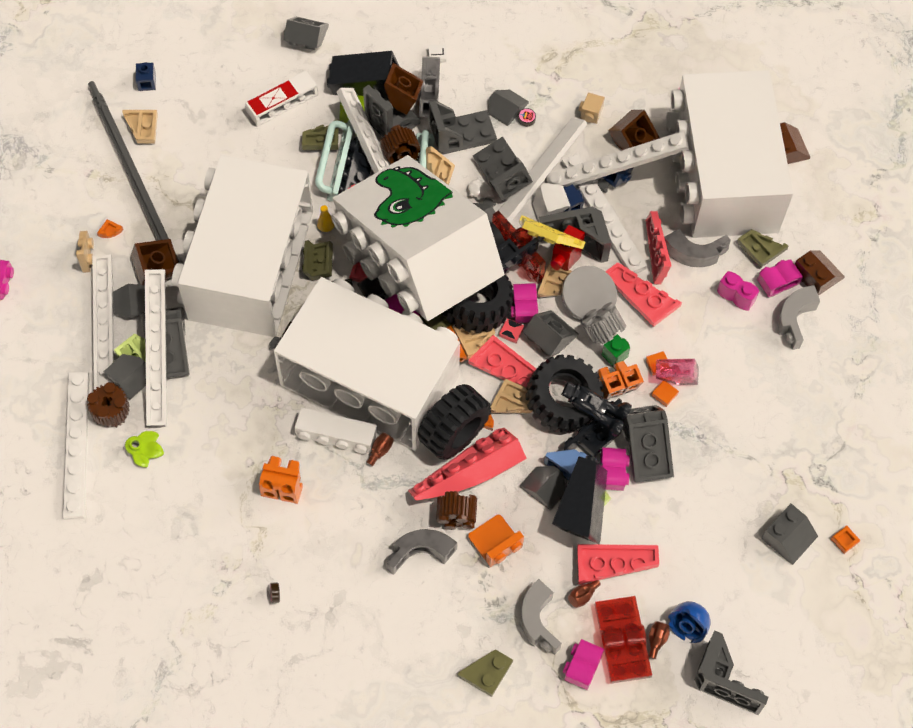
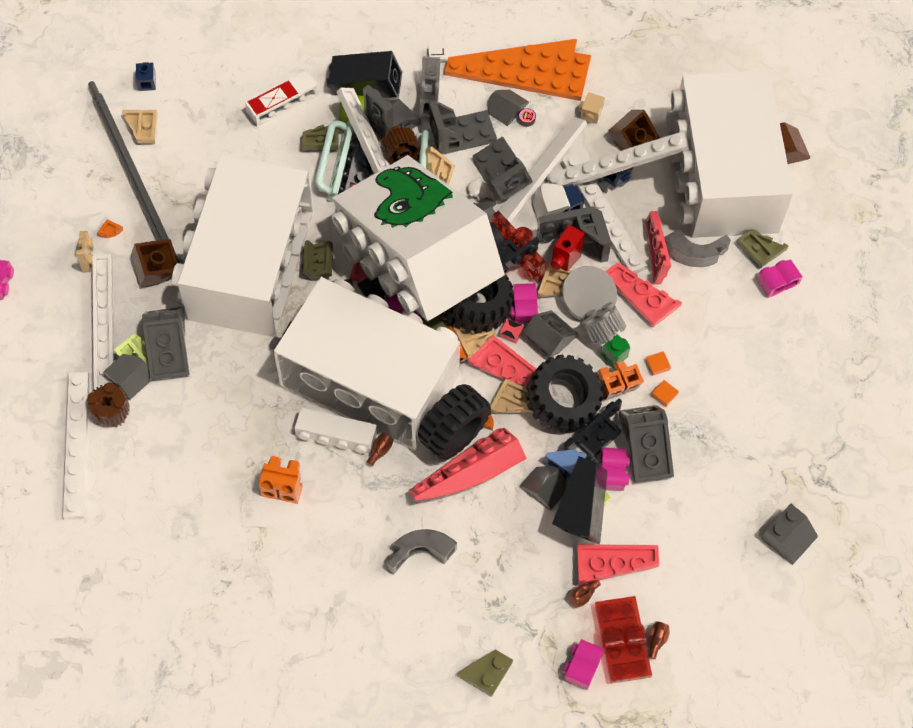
(129, 300): dark grey slope -> none
(147, 448): lime plate -> none
(155, 348): white plate -> none
(275, 592): dark brown tile -> none
(305, 32): dark grey slope -> none
(325, 221): yellow cone -> none
(402, 88): reddish brown slope -> none
(456, 510): reddish brown brick -> none
(496, 540): orange bracket -> none
(534, 601): light grey arch -> none
(537, 68): none -> orange wing
(551, 235): light yellow wing -> none
(595, 406): black piece -> none
(678, 371): clear pink slope -> none
(690, 621): blue cylinder -> none
(714, 675): dark grey bracket -> none
(739, 291): dark pink brick -> none
(798, 302): light grey arch -> none
(818, 271): reddish brown slope -> none
(845, 539): orange tile -> none

